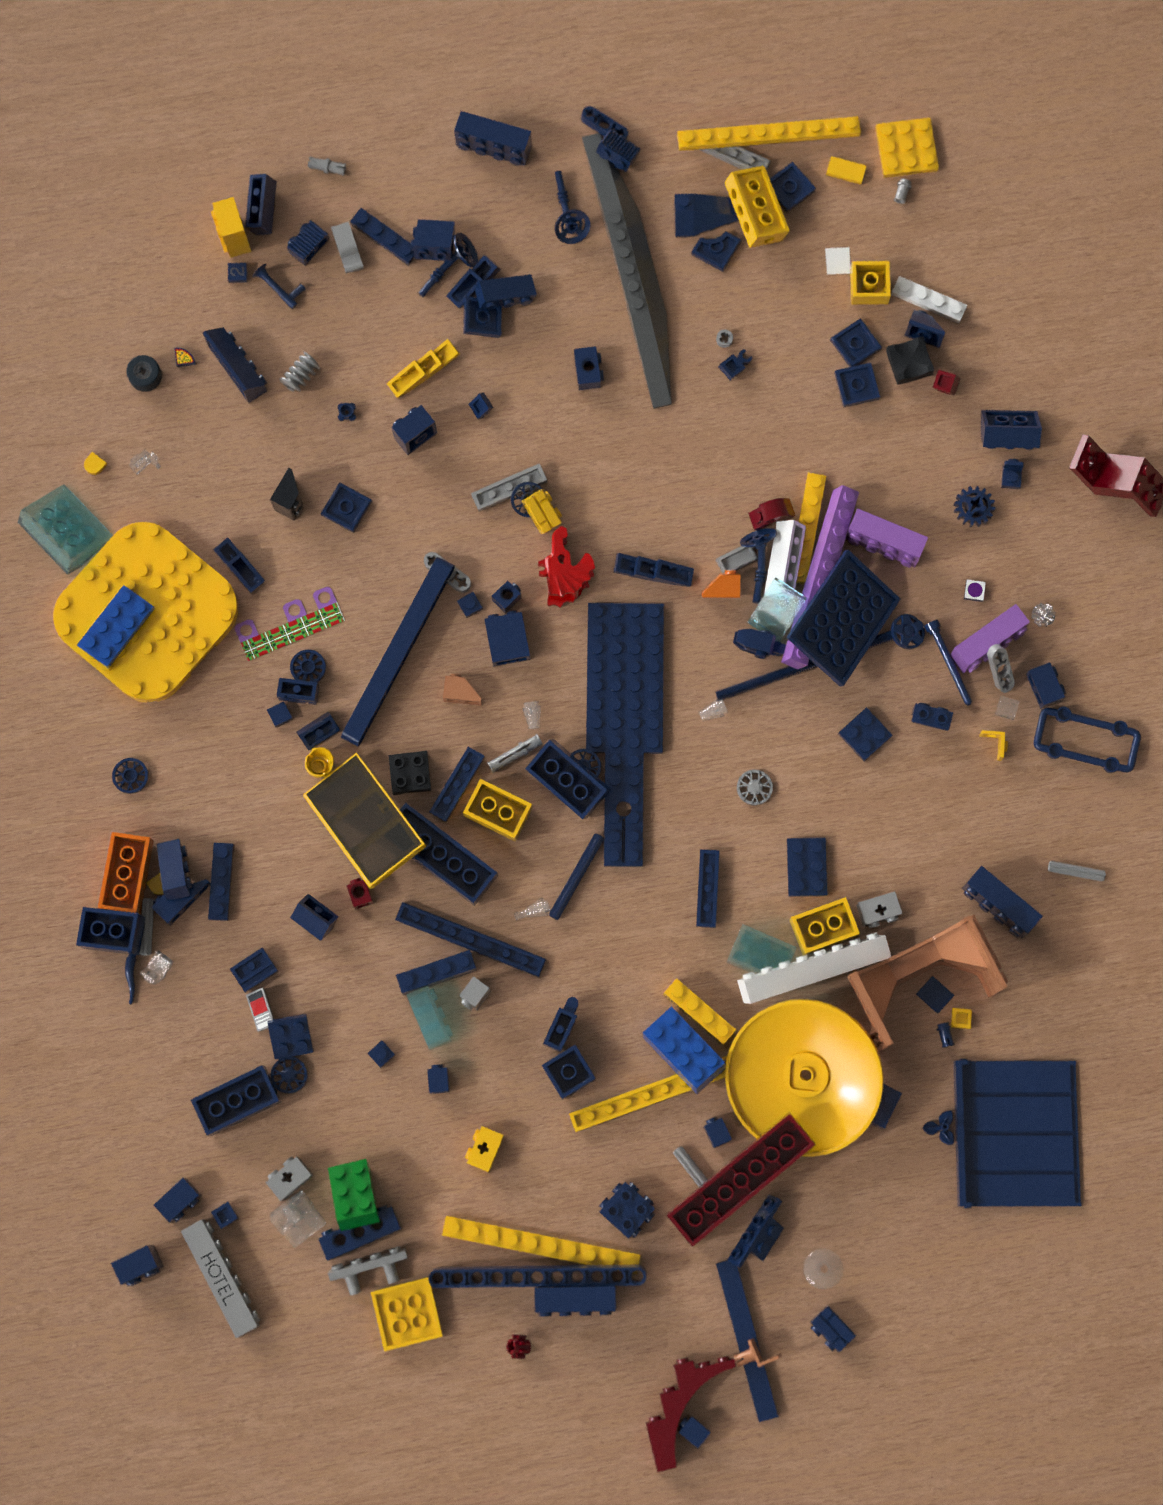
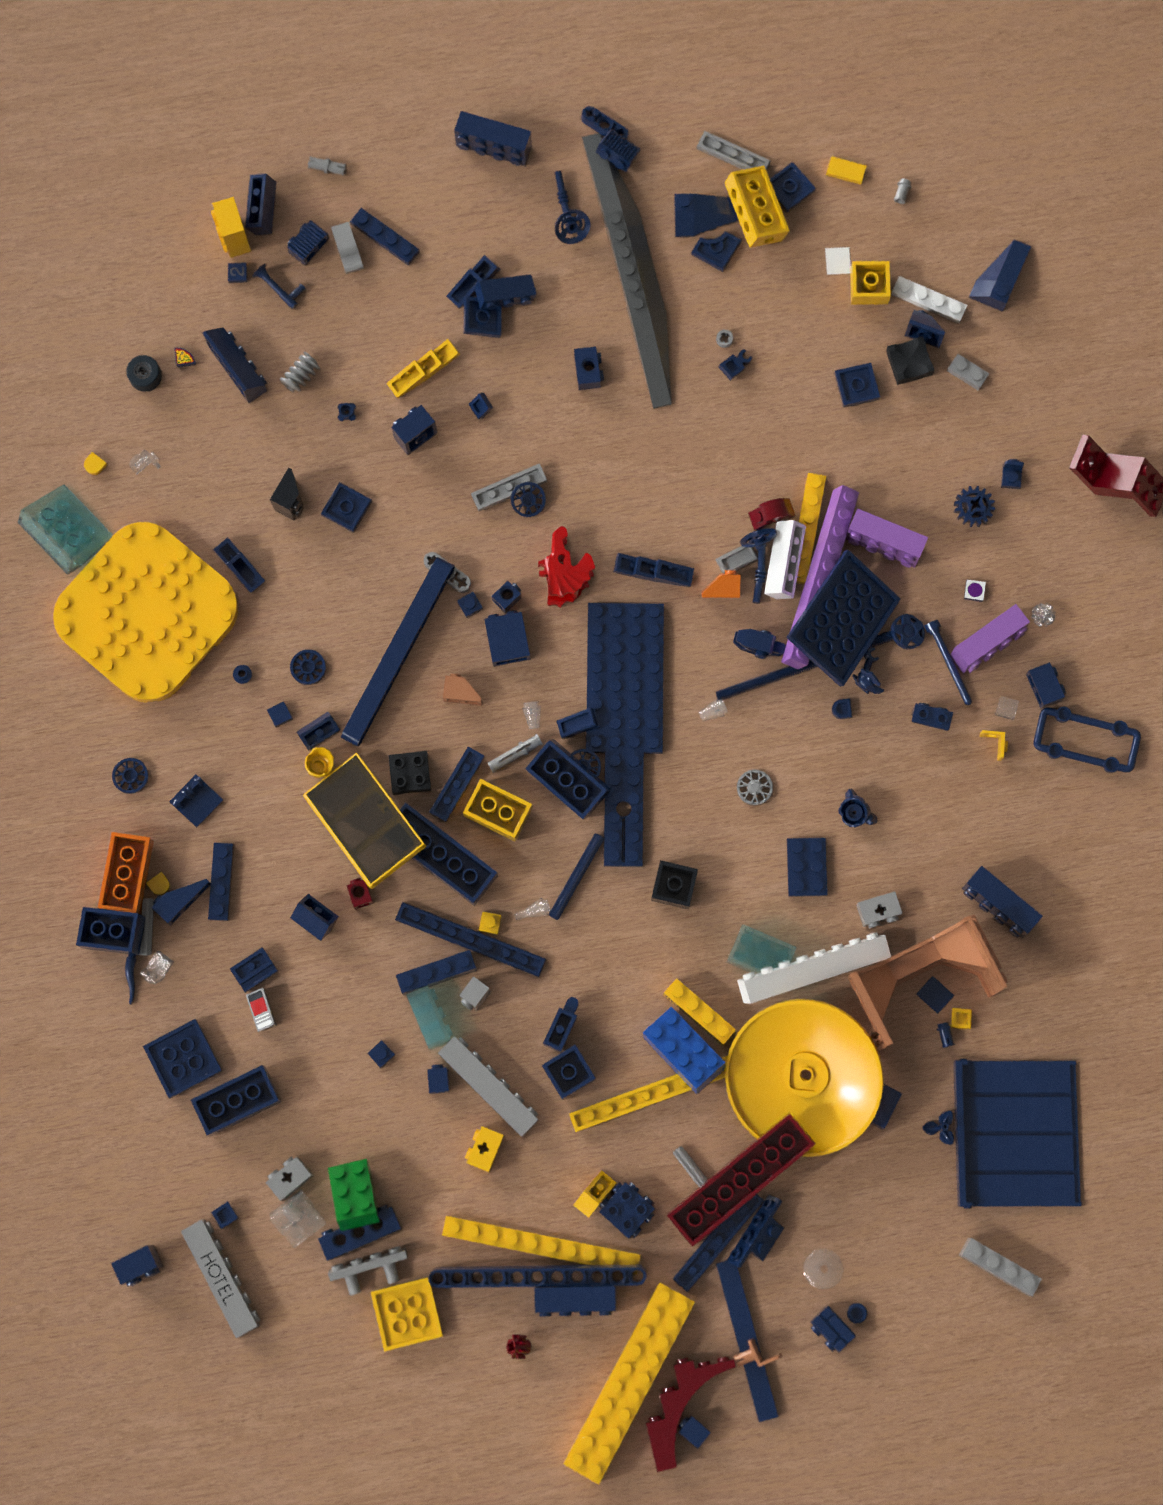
(115, 626): blue plate -> none
(174, 869): dark blue brick -> none
(177, 1200): dark blue brick -> none
(182, 1058): none -> dark blue plate
(196, 800): none -> dark blue hinge
(242, 680): none -> dark blue plate
(289, 1075): dark blue wheel -> none
(290, 1036): dark blue plate -> none
(296, 628): piece -> none
(297, 691): dark blue brick -> none
(433, 240): dark blue brick -> none
(460, 253): dark blue dish -> none
(488, 1086): none -> light grey brick
(490, 923): none -> yellow plate
(542, 511): yellow brick -> none
(577, 723): none -> dark blue tile
(594, 1193): none -> yellow slope
(628, 1383): none -> yellow brick
(674, 884): none -> black brick
(707, 888): dark blue plate -> none
(714, 1244): none -> dark blue tile
(717, 1132): dark blue brick -> none
(768, 133): yellow plate -> none
(777, 609): clear light blue tile -> none
(824, 926): yellow brick -> none
(842, 709): none -> dark blue tile
(856, 343): dark blue tile -> none
(857, 1313): none -> dark blue tile
(858, 804): none -> dark blue hair
(865, 734): dark blue plate -> none
(866, 680): none -> dark blue piece
(907, 147): yellow plate -> none
(946, 382): dark red brick -> none
(968, 372): none -> light grey plate
(998, 280): none -> dark blue wedge
(1000, 1267): none -> light grey brick
(1006, 673): light grey beam -> none
(1010, 429): dark blue slope -> none
(1077, 871): light grey axle -> none

